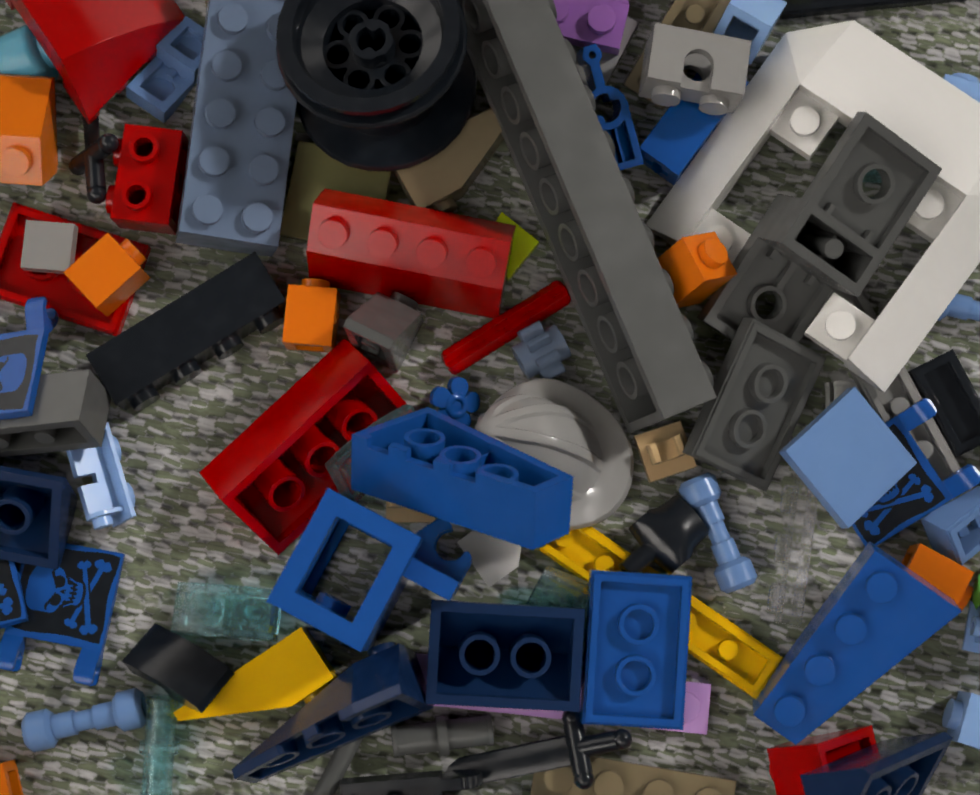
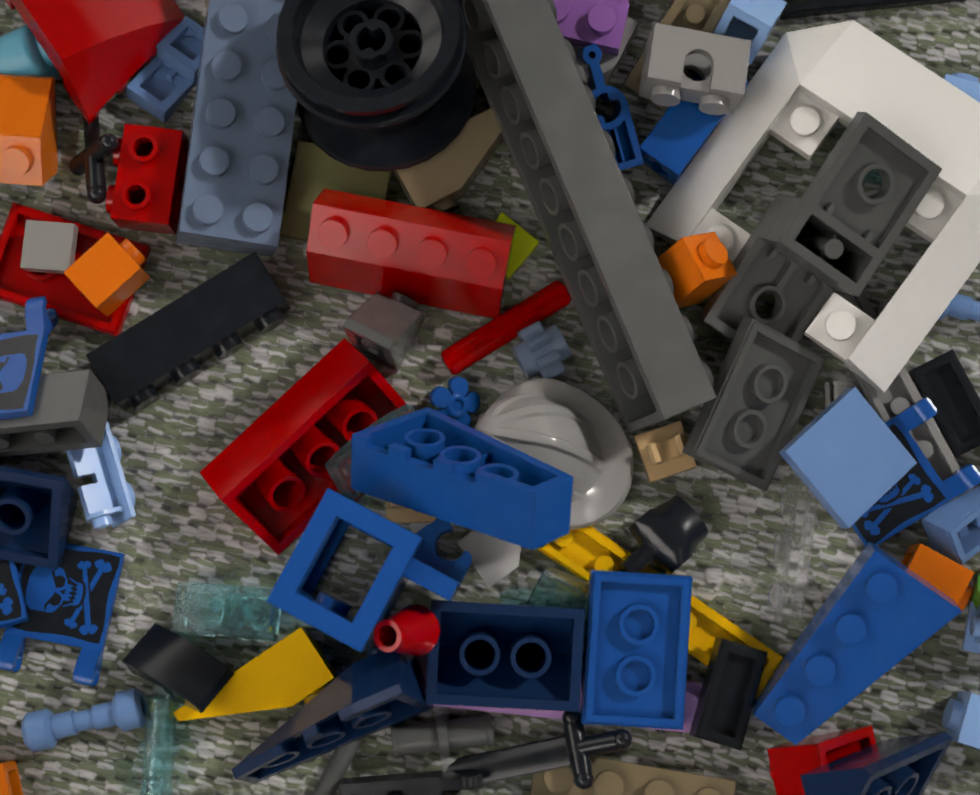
(311, 316): orange brick -> none
(409, 631): none -> red cone
(728, 693): none -> black tile
(732, 569): medium blue piece -> none

